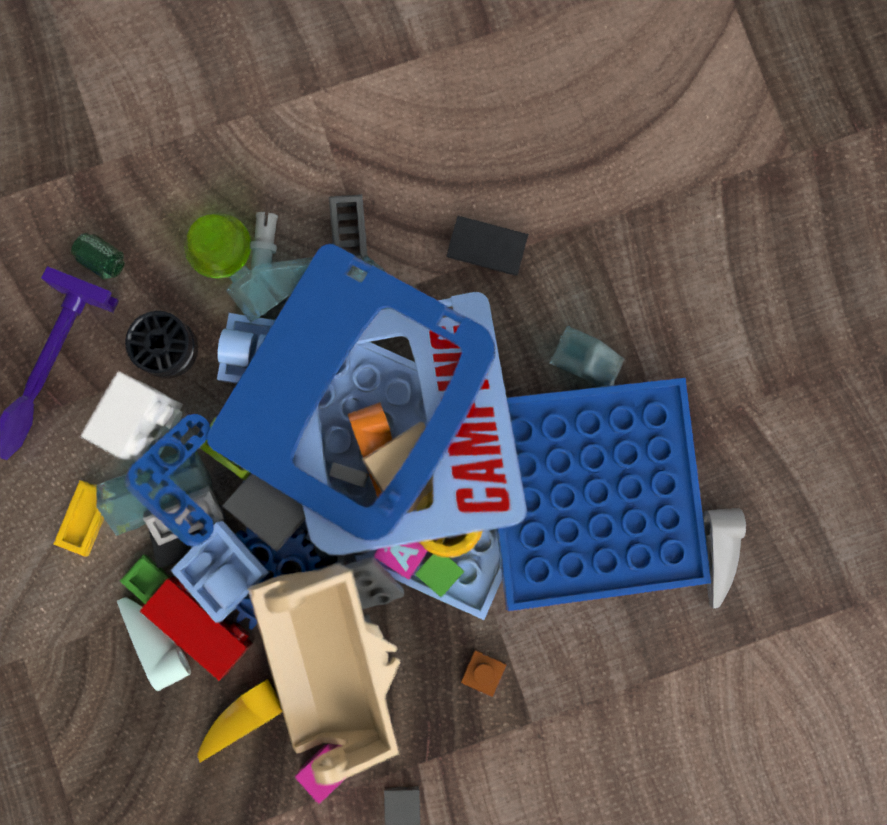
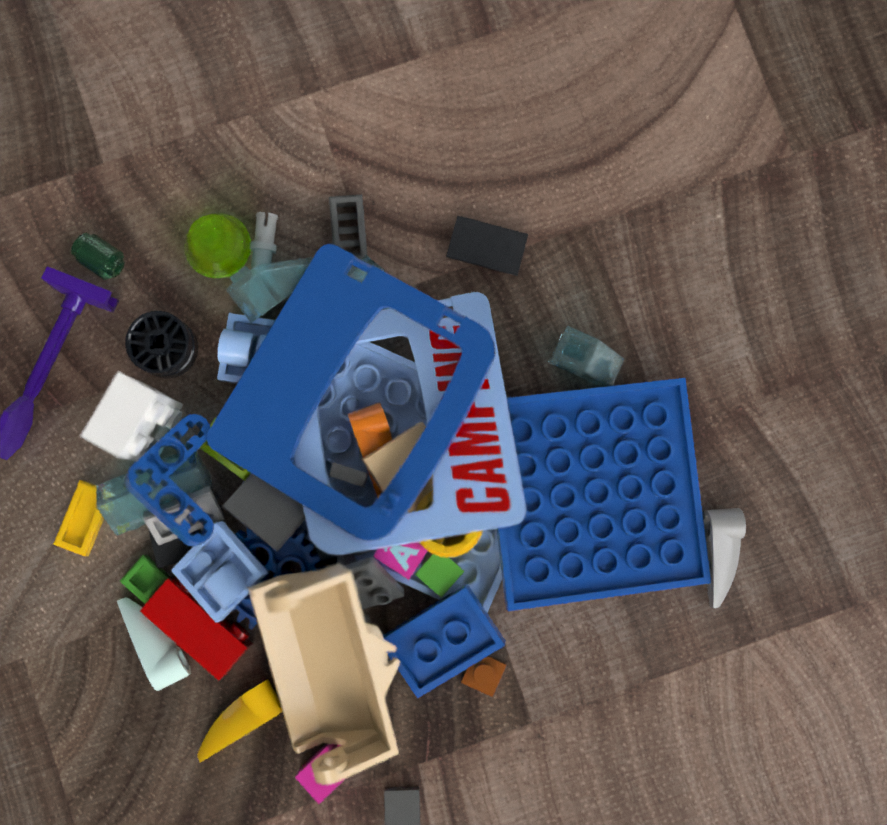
(443, 640): none -> blue plate

